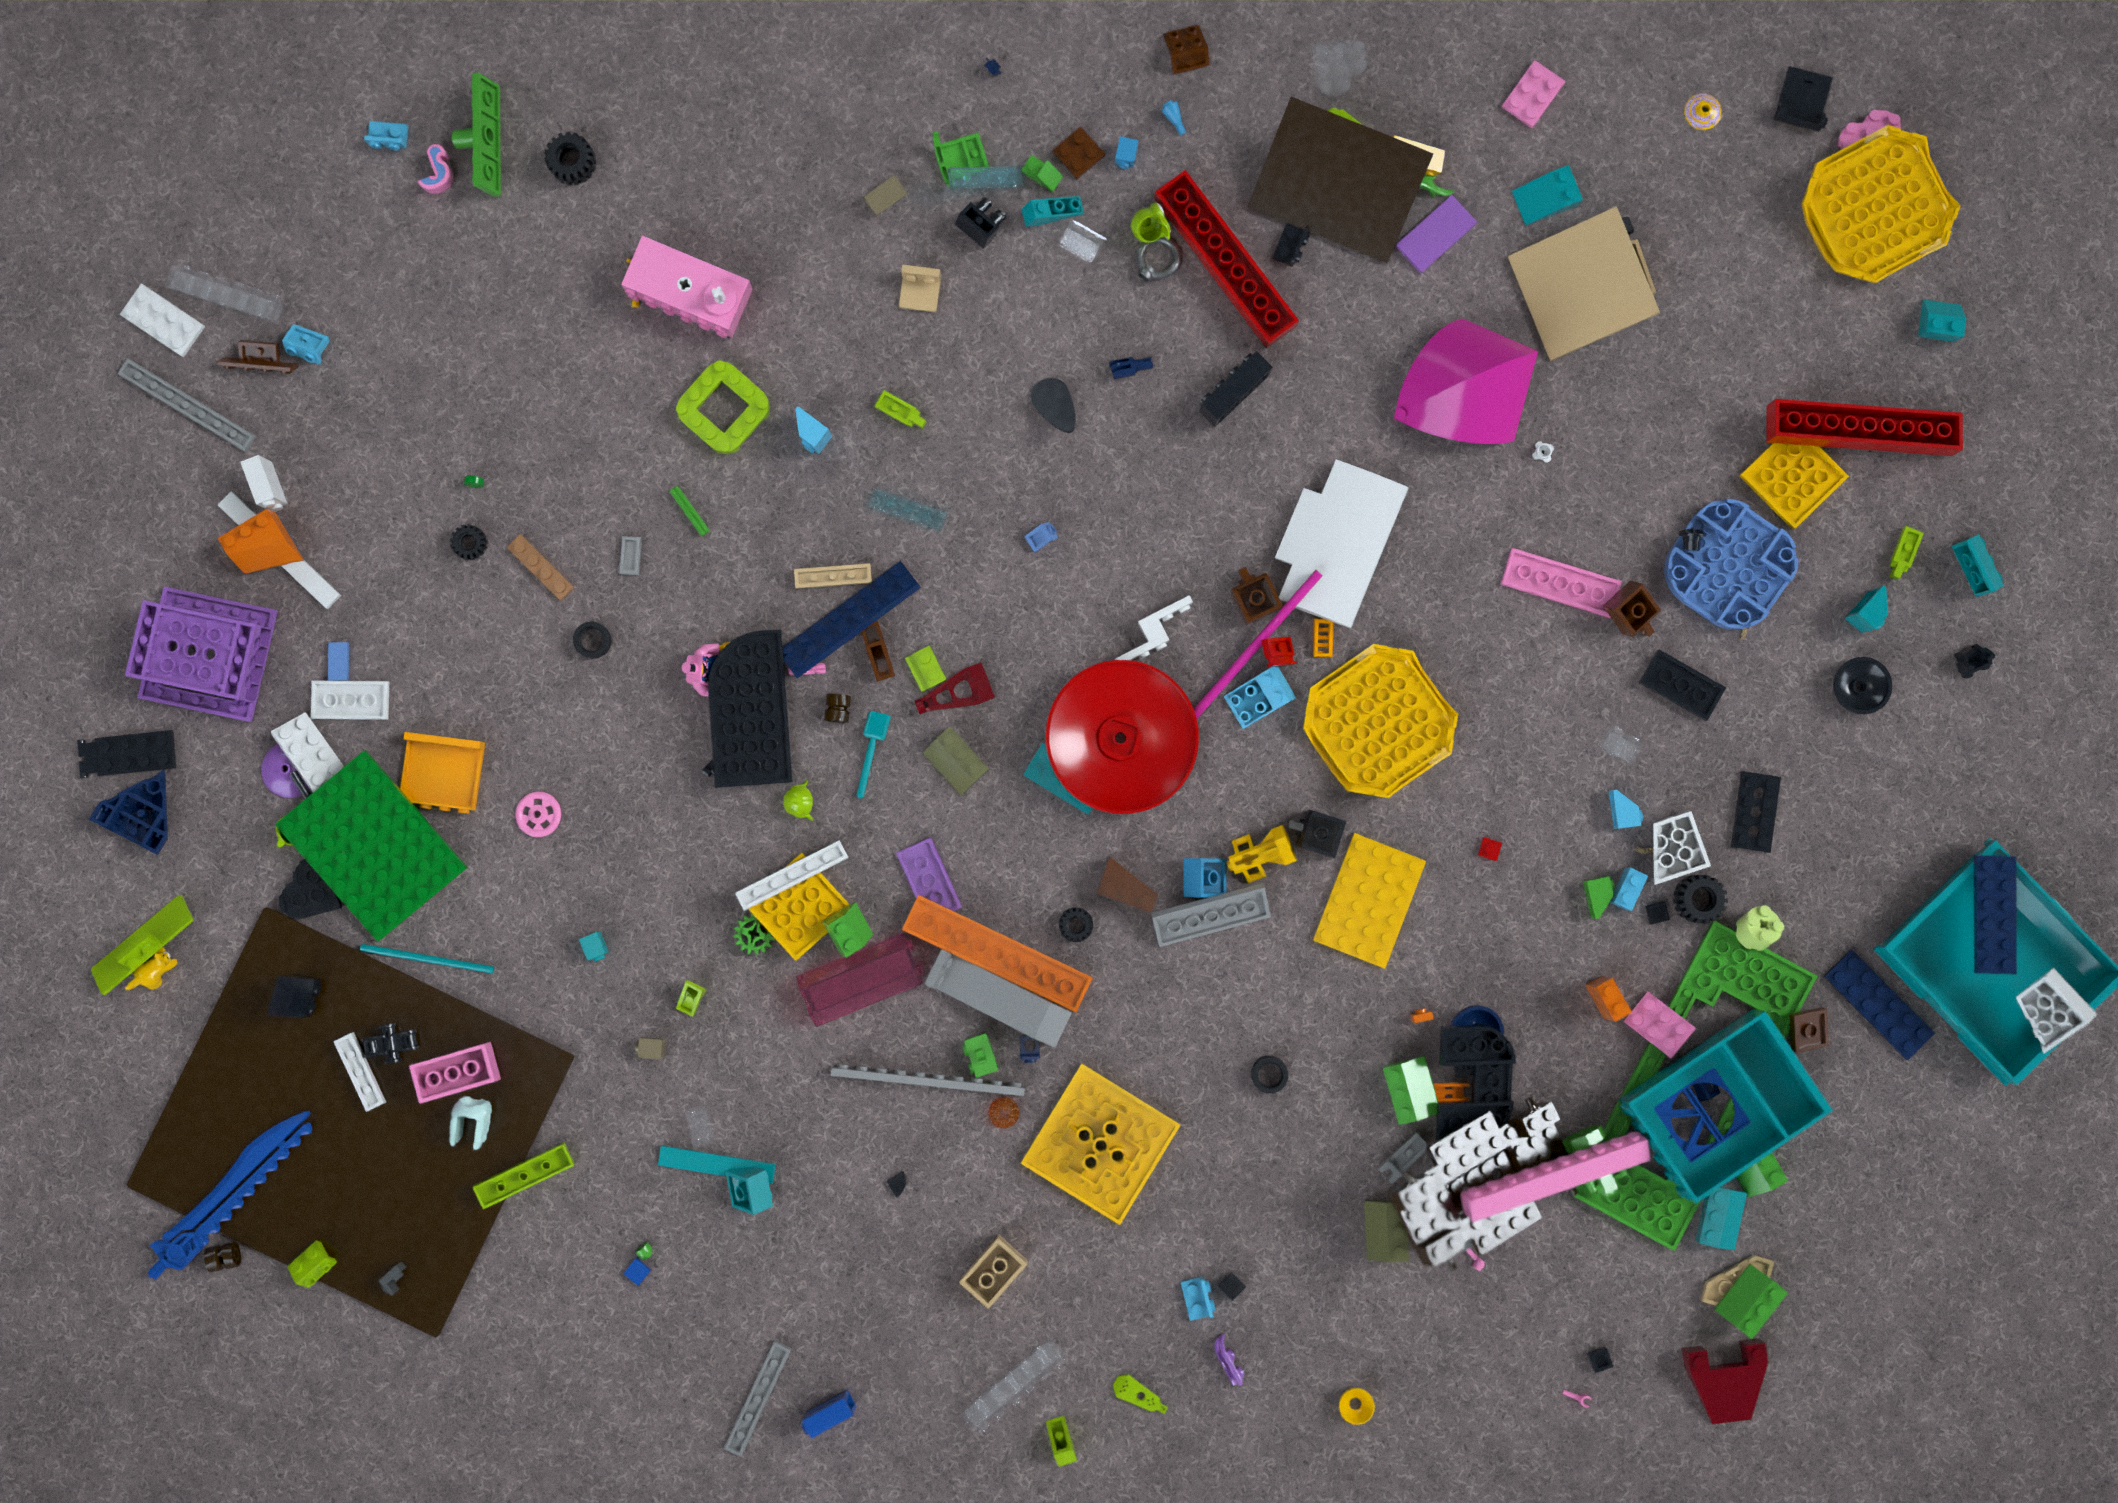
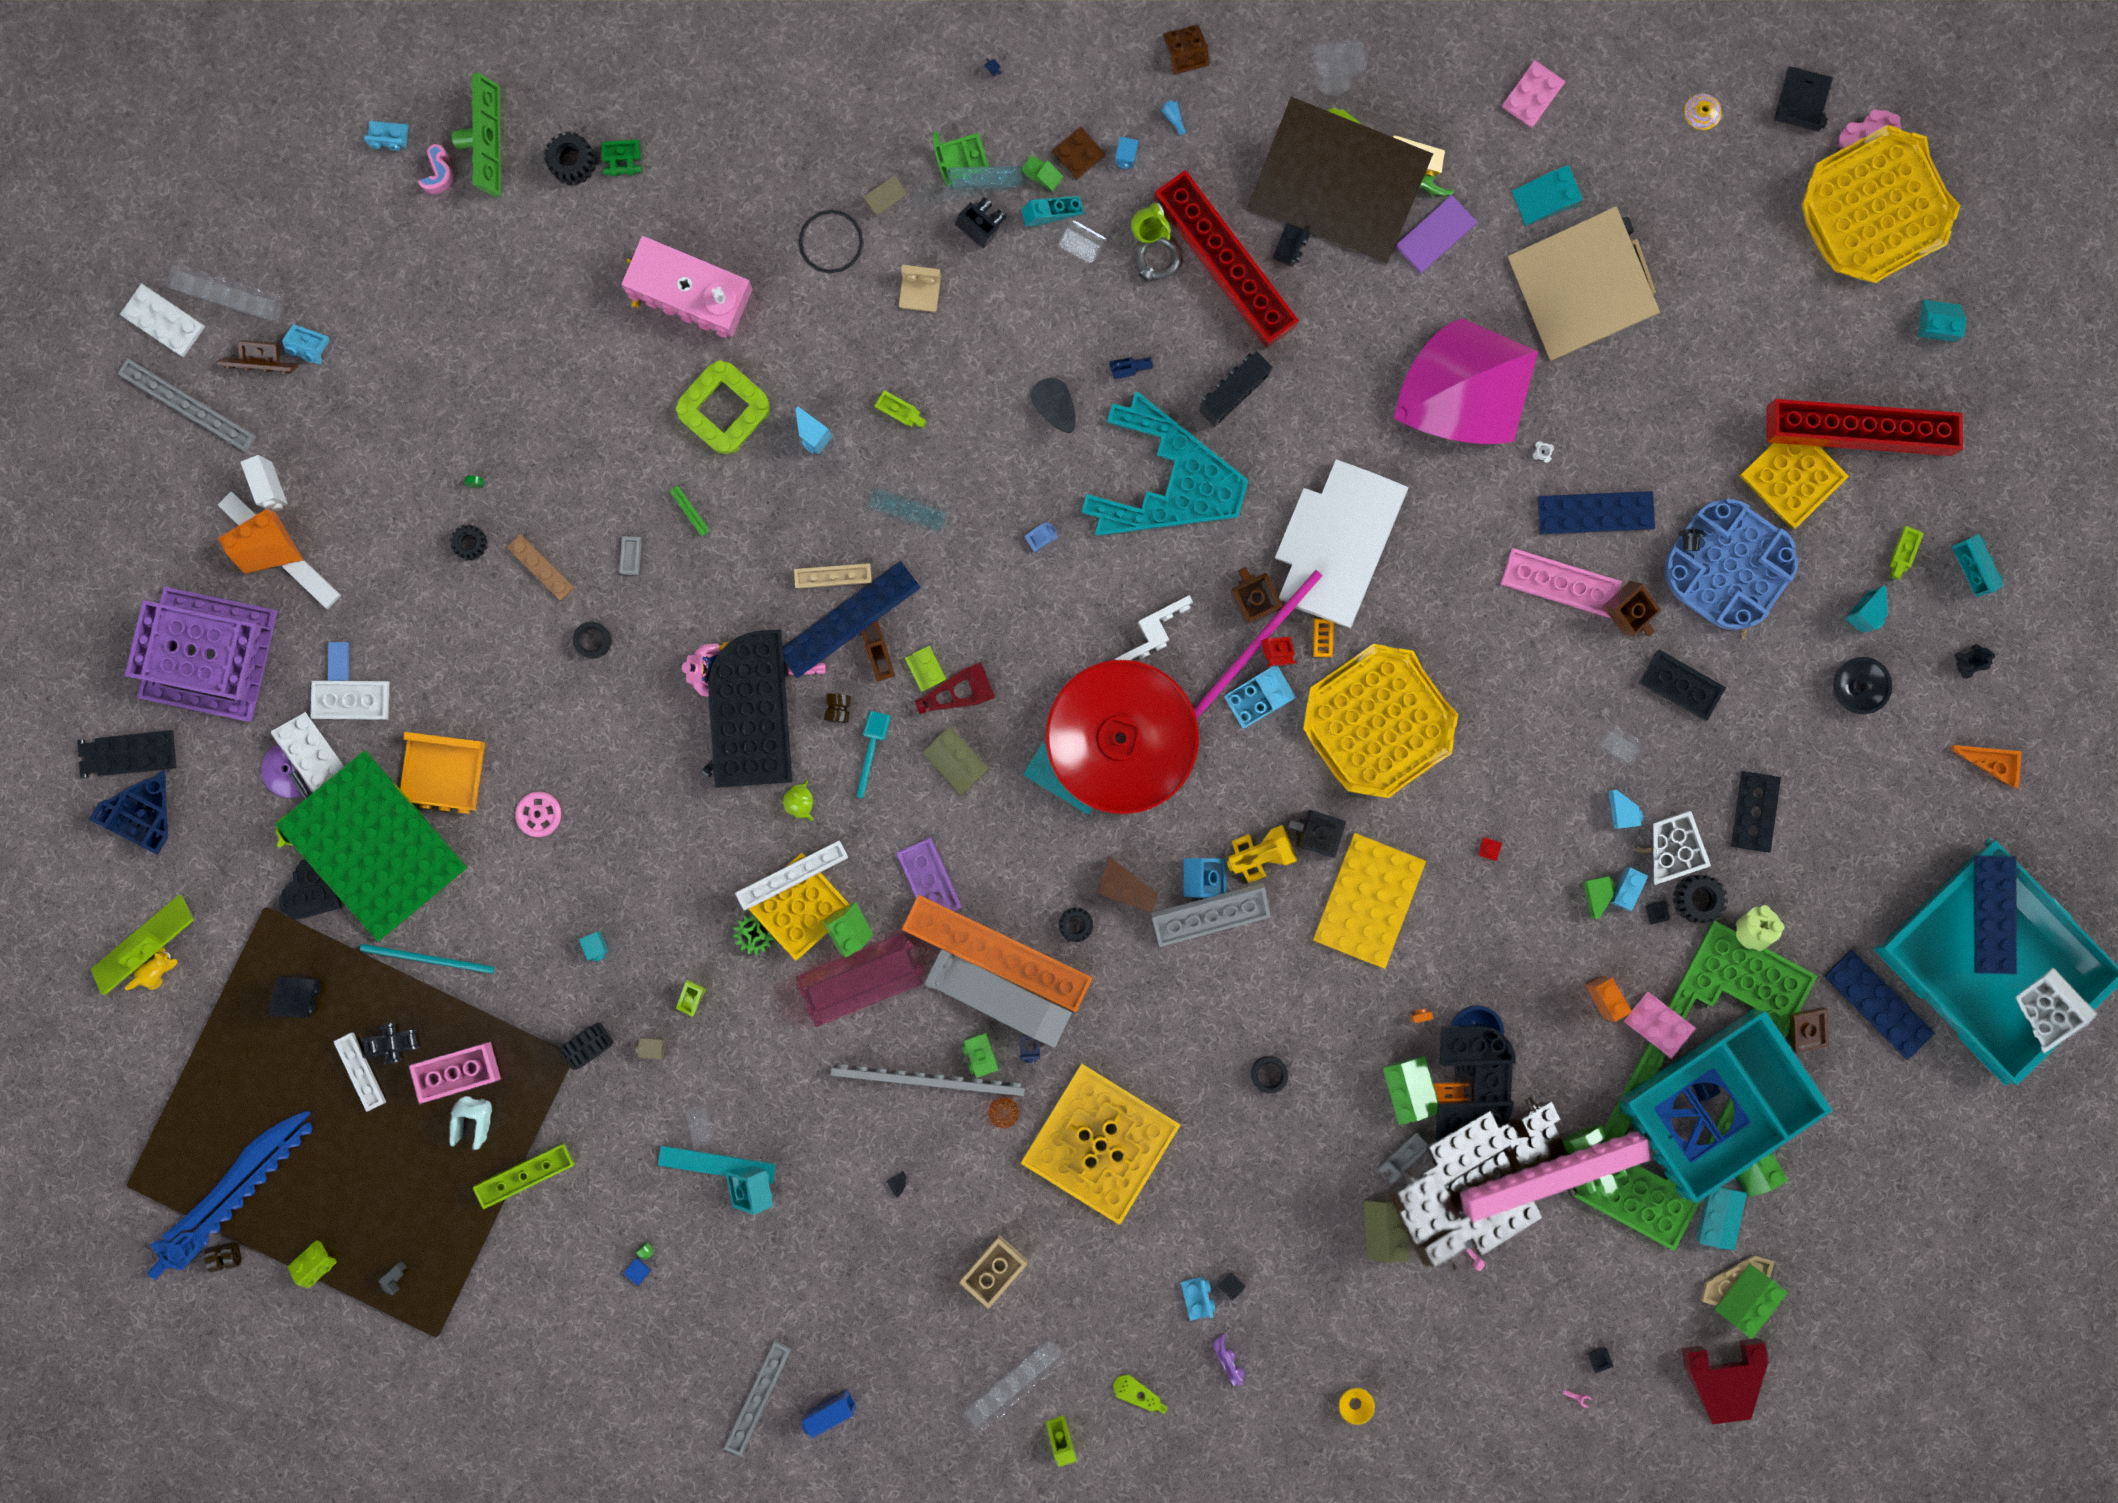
(586, 1046): none -> black tyre
(619, 152): none -> green plate
(823, 213): none -> black piece
(1199, 487): none -> teal wing
(1596, 512): none -> dark blue plate
(1998, 762): none -> orange wing

